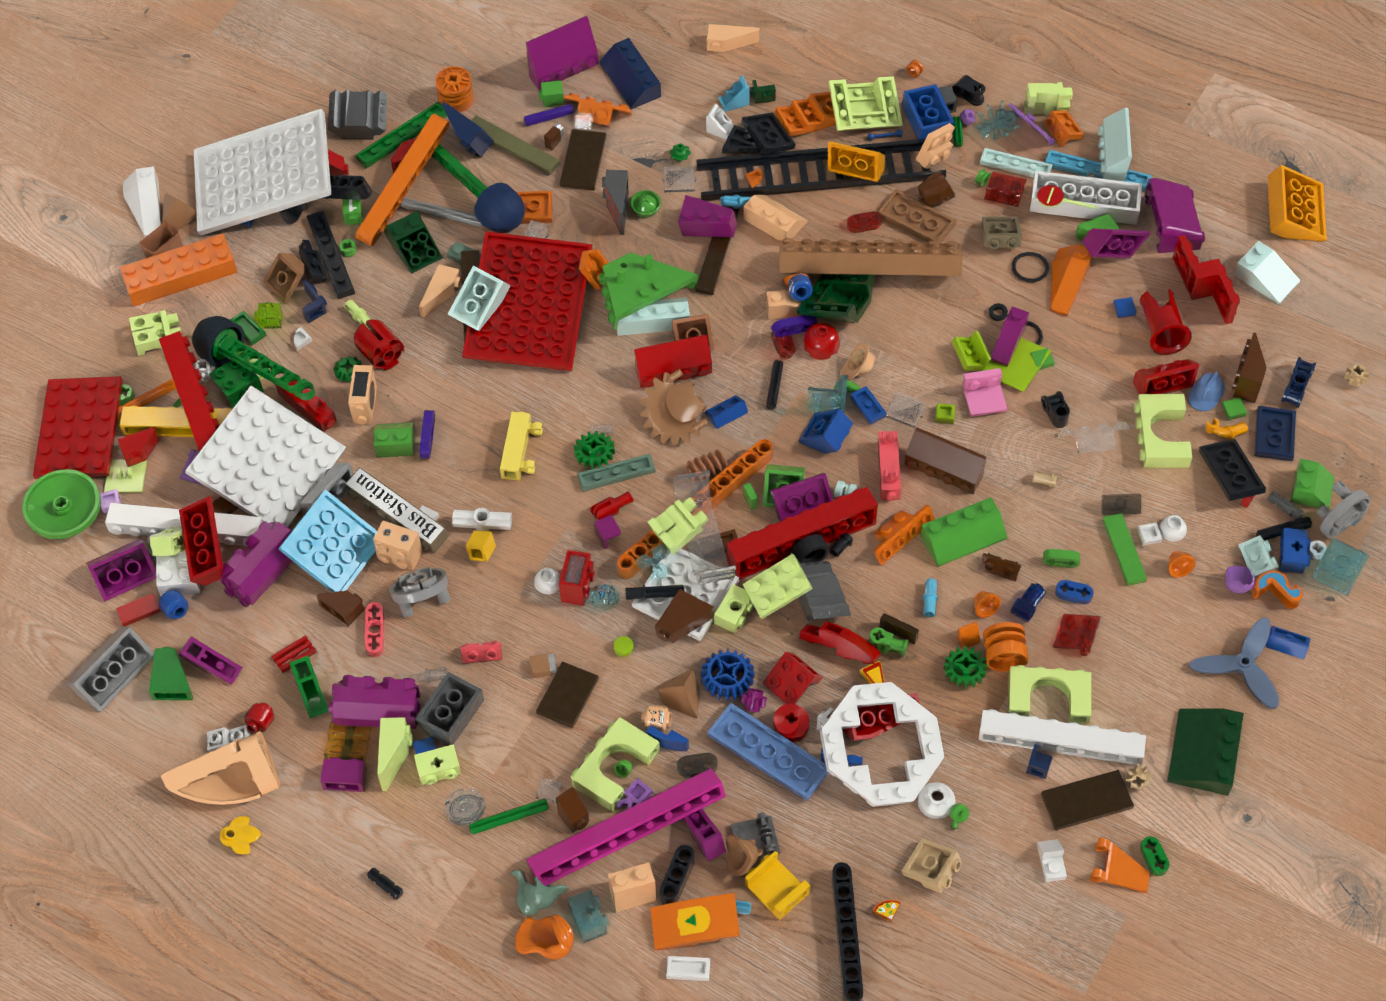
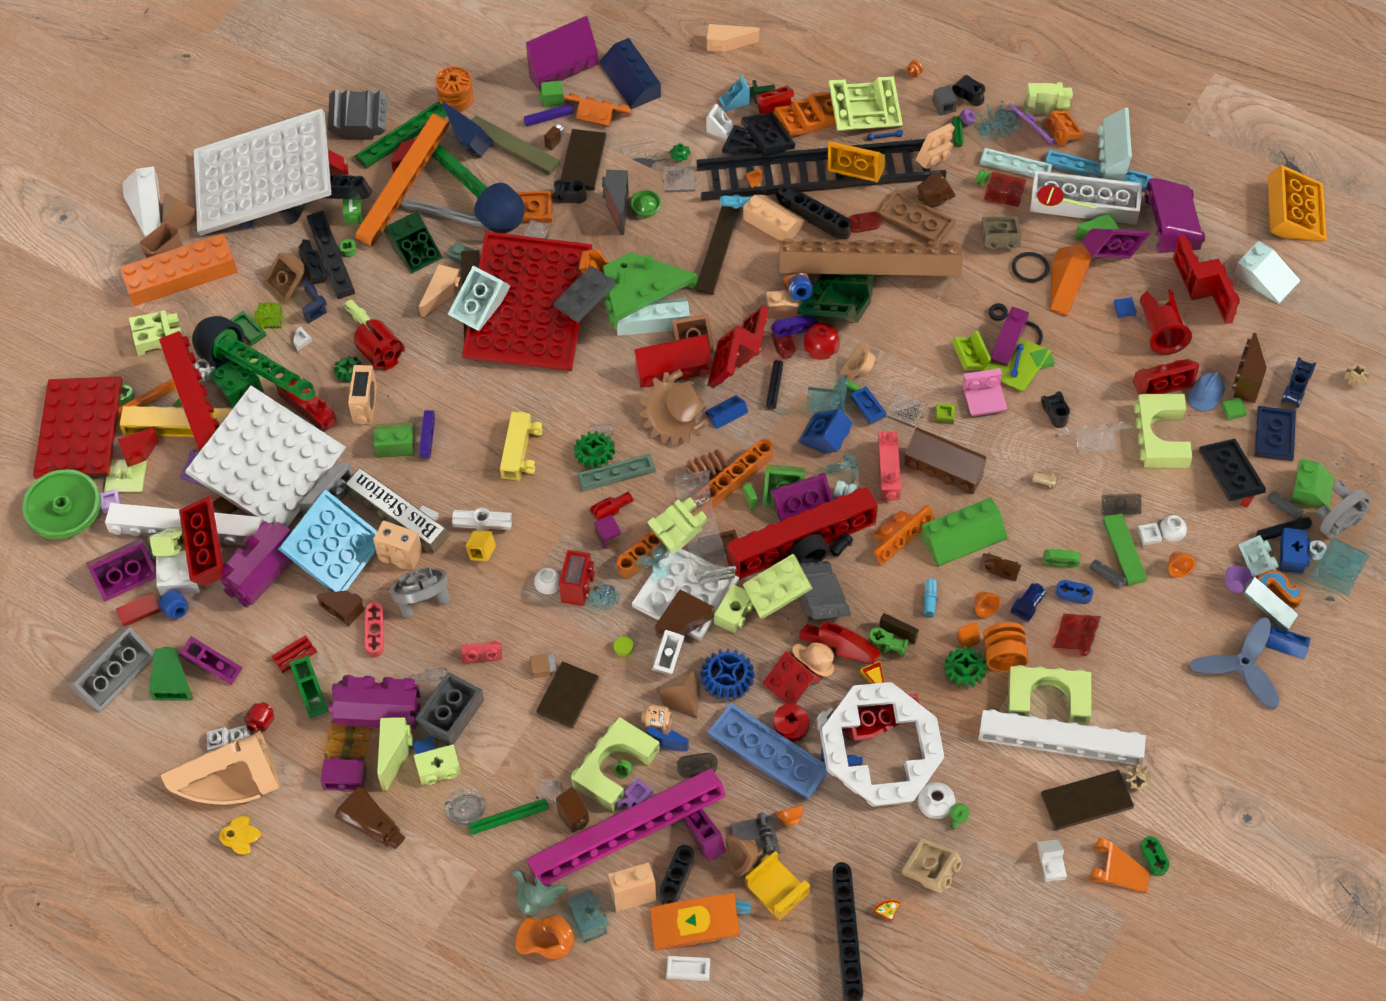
(366, 816): none -> reddish brown piece
(385, 883): black axle -> none
(570, 190): none -> black piece
(583, 121): clear tile -> none
(584, 294): none -> dark grey plate
(652, 592): black axle -> none
(667, 653): none -> white slope
(706, 219): magenta wedge -> none
(738, 347): none -> red bracket
(754, 700): magenta gear -> none
(775, 98): none -> red panel
(791, 815): none -> orange piece
(815, 212): none -> black piece
(816, 657): none -> light nougat piece
(850, 464): none -> clear light blue plant
(926, 110): blue slope -> none
(1014, 373): none -> blue hinge
(1039, 763): dark blue panel -> none
(1108, 573): none -> dark grey axle
(1206, 749): dark green slope -> none
(1227, 431): light orange piece -> none
(1269, 603): none -> tile

